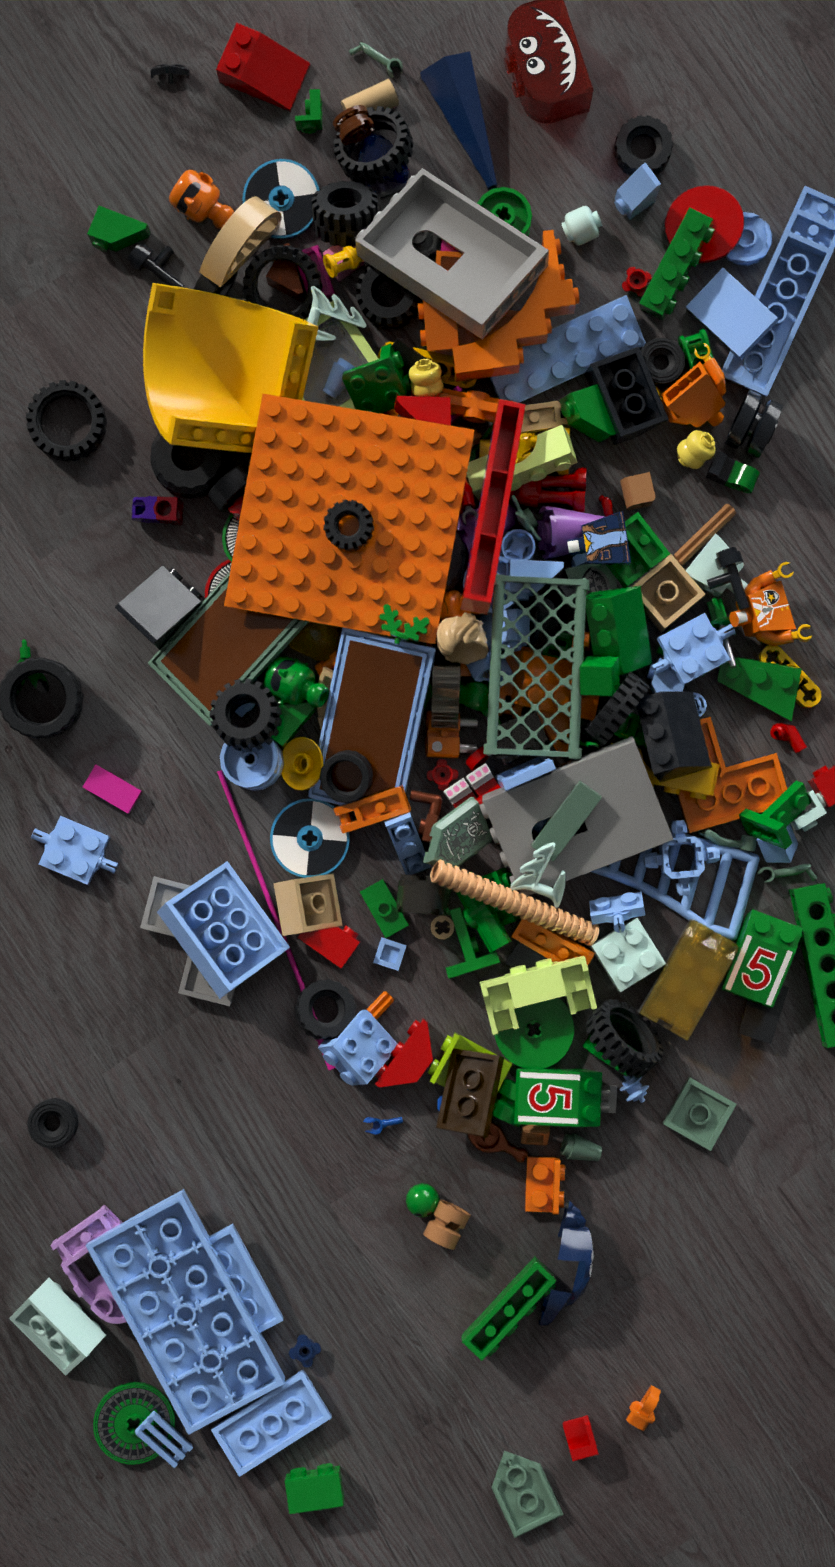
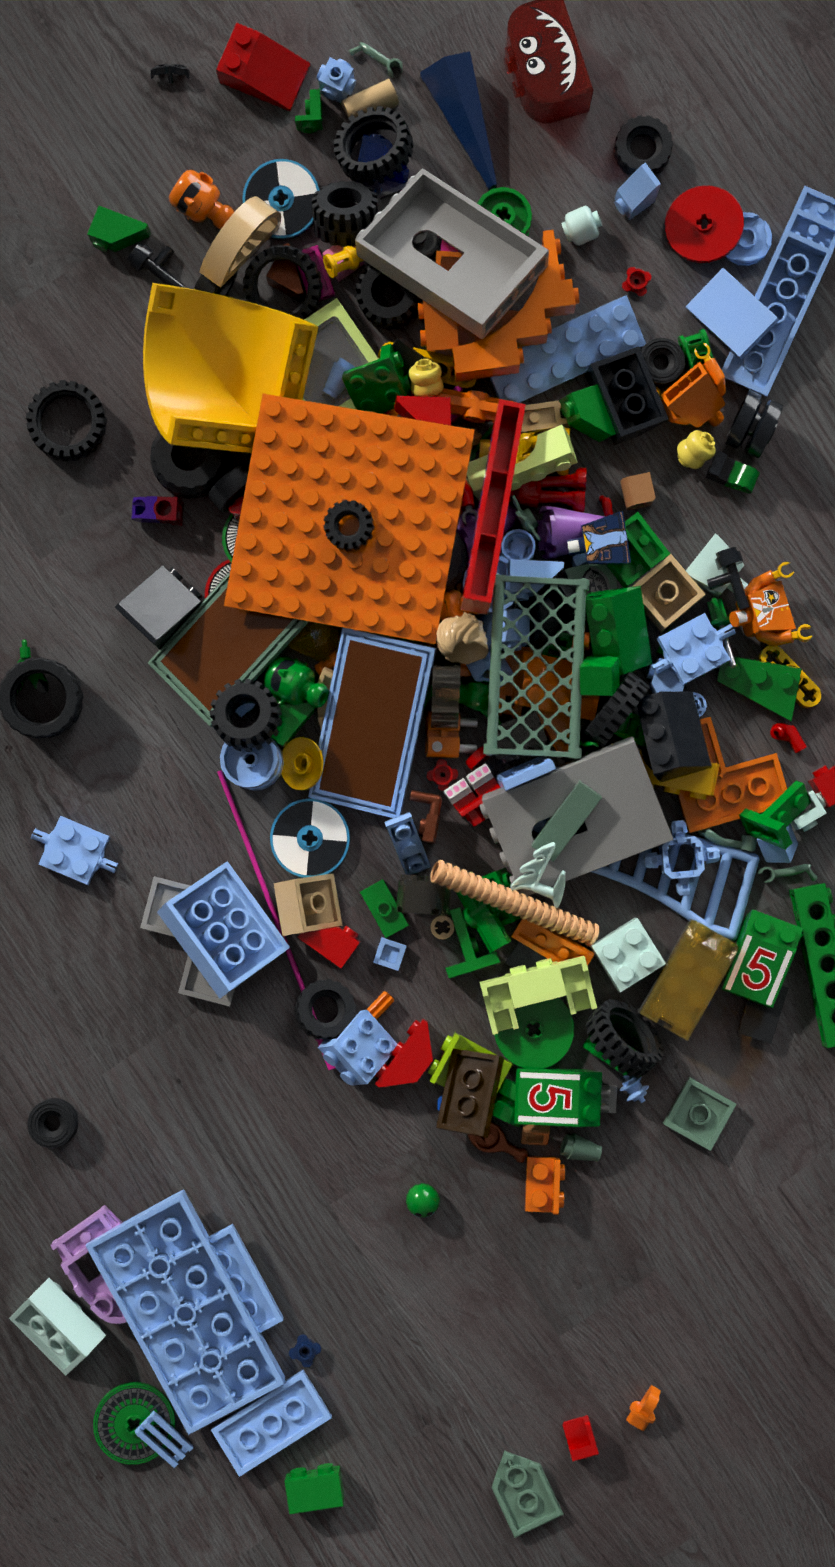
(112, 789): dark pink tile -> none
(321, 305): light aqua piece -> none
(328, 785): black tyre -> none
(336, 79): none -> light blue brick
(354, 126): reddish brown wheel -> none
(373, 809): orange plate -> none
(379, 1124): blue hand -> none
(410, 632): green animal -> none
(446, 1225): medium nougat wheel -> none
(459, 835): sand green tile -> none
(508, 1308): green brick -> none
(575, 1246): dark blue animal -> none
(617, 909): light blue plate -> none
(676, 263): green brick -> none
(698, 540): medium nougat axle -> none

